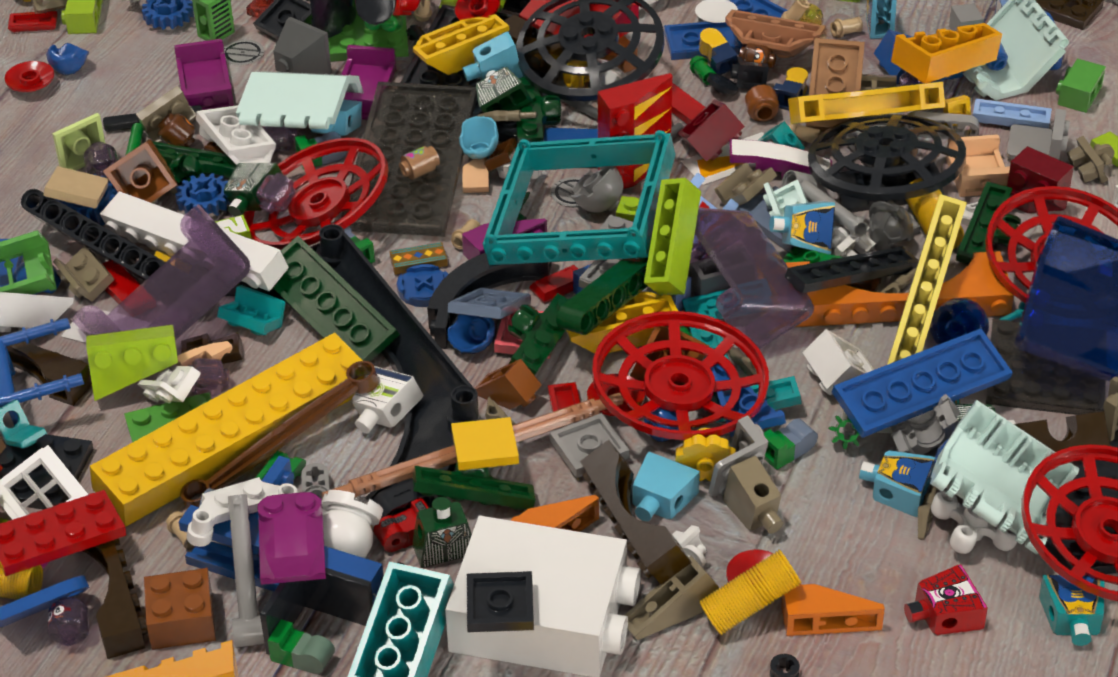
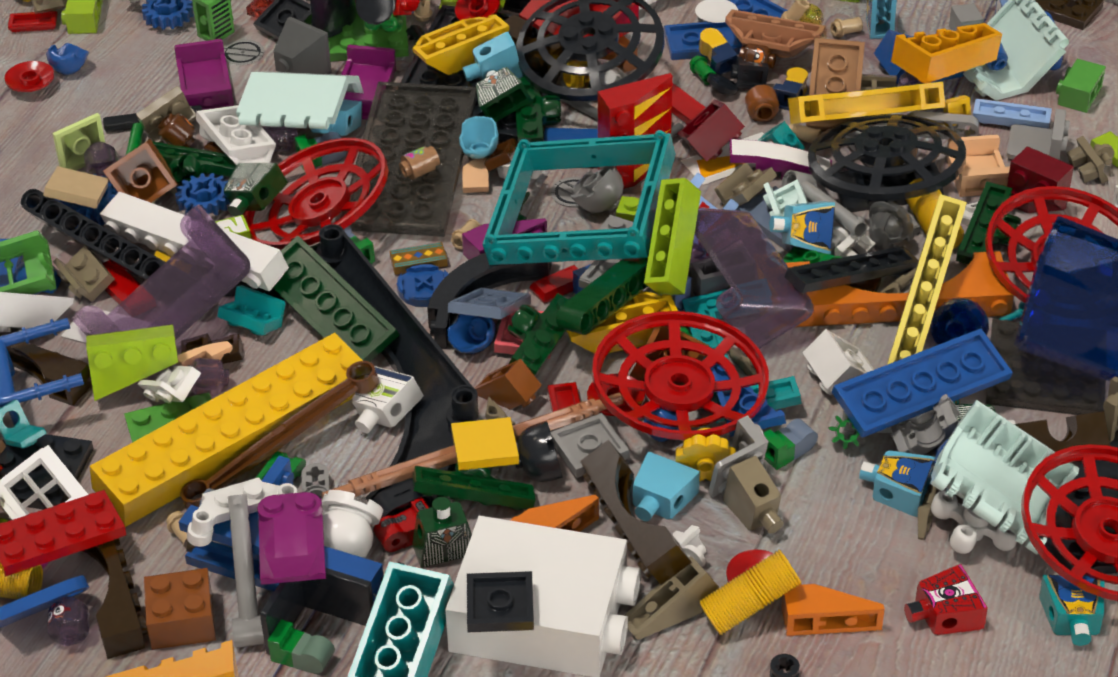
(275, 193): head -> none
(515, 115): dark tan hand -> none
(538, 453): none -> black cylinder

